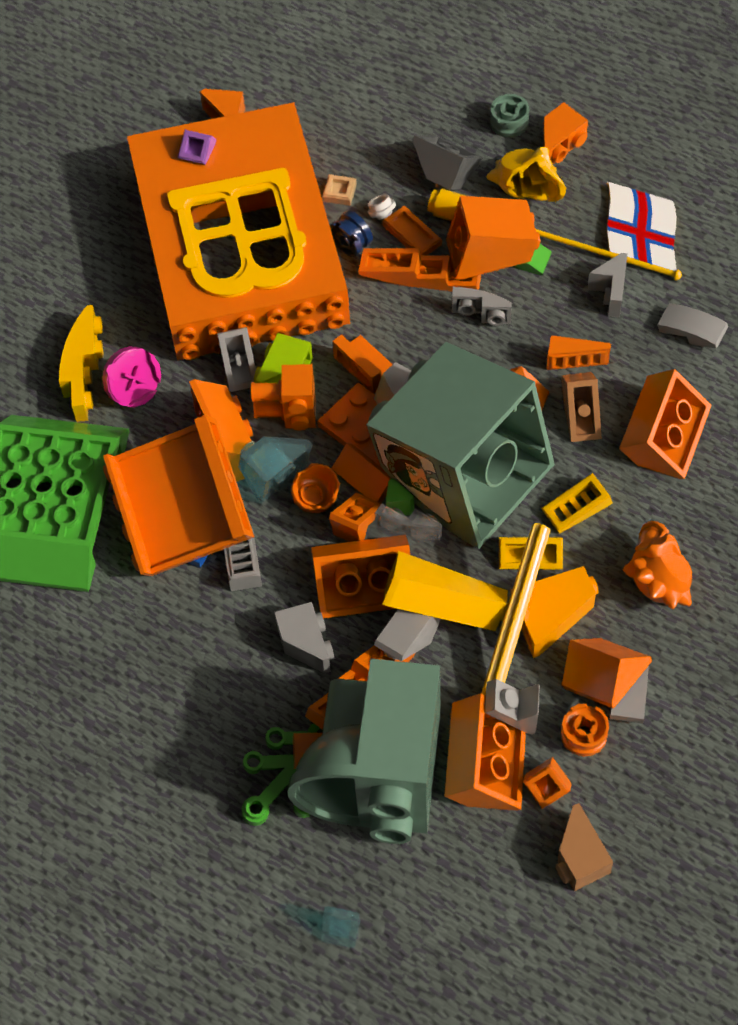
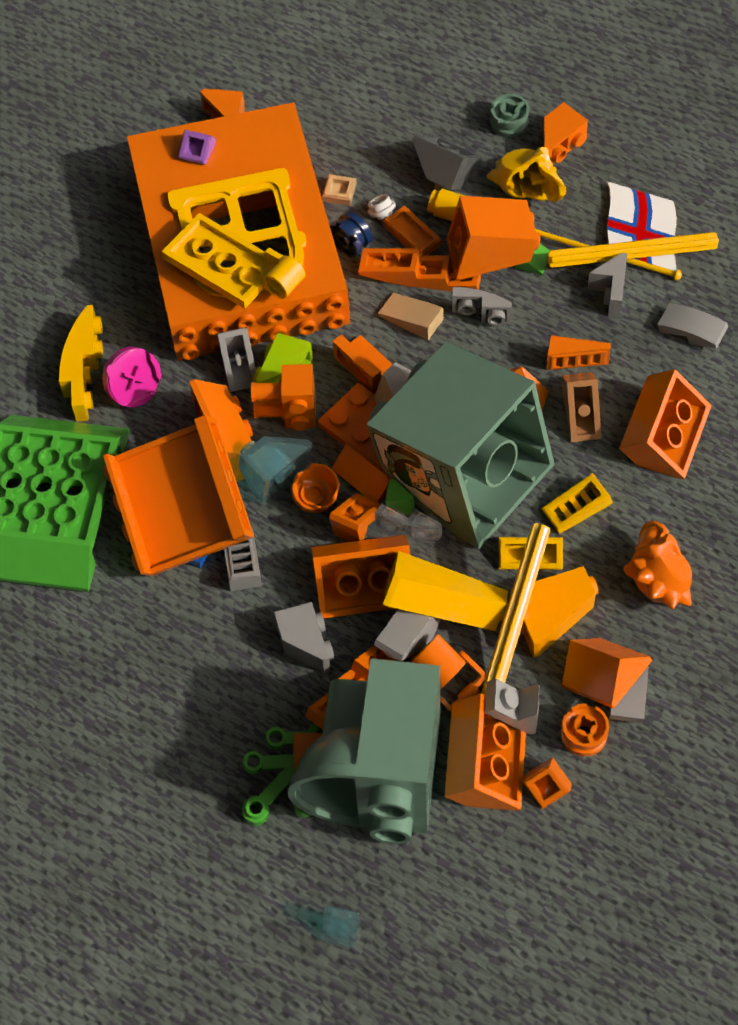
(252, 267): none -> yellow hinge
(412, 314): none -> tan slope
(441, 653): none -> orange piece
(582, 853): medium nougat slope -> none
(634, 249): none -> yellow axle

